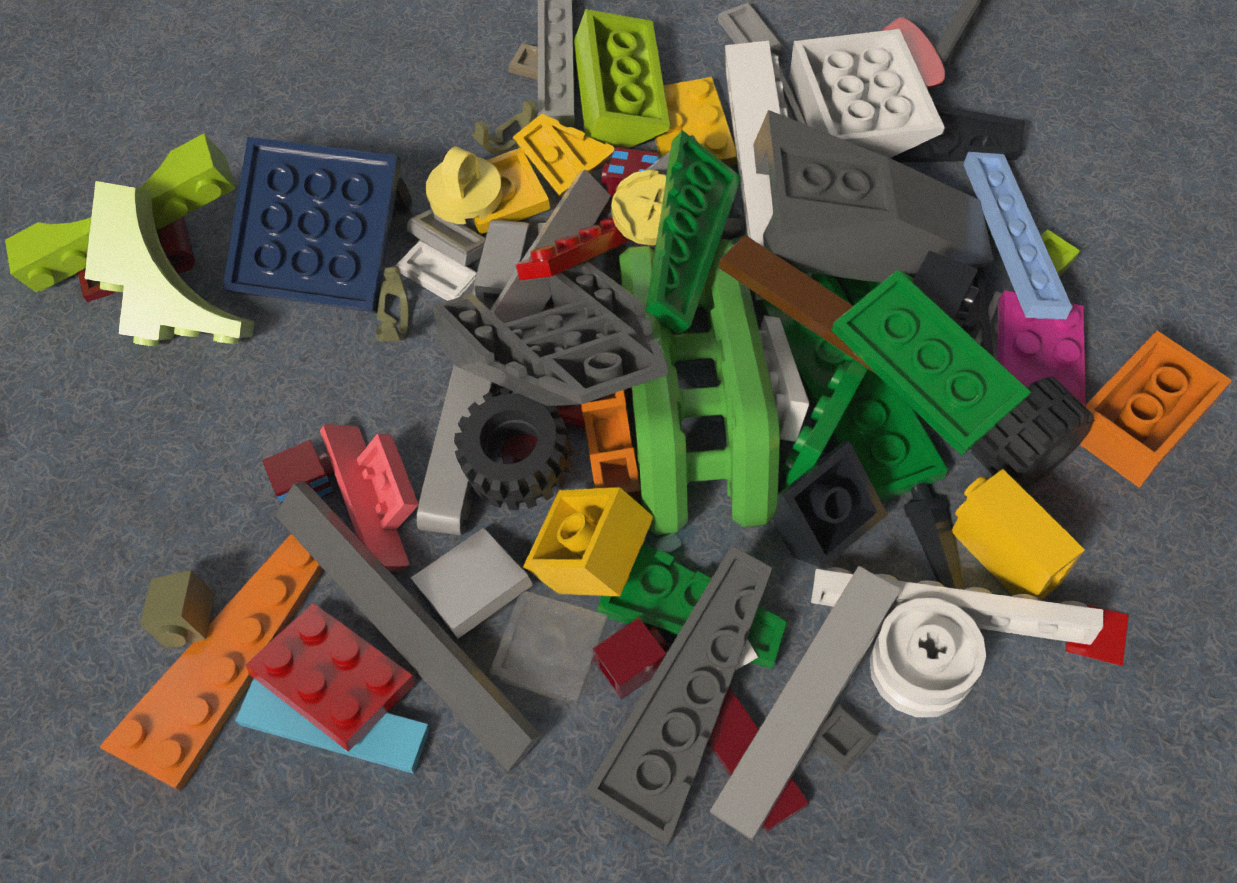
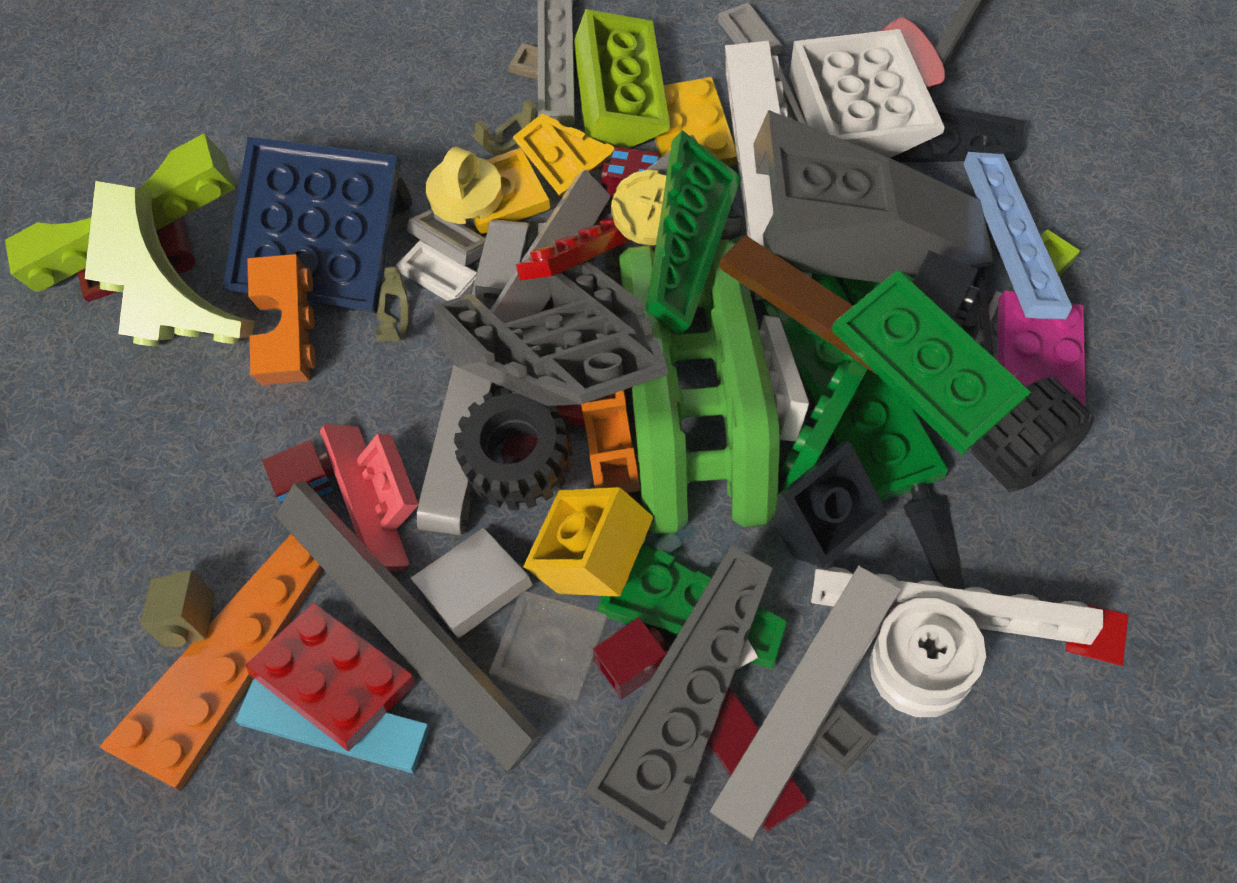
(285, 351): none -> orange arch
(1015, 536): yellow brick -> none
(1151, 407): orange brick -> none

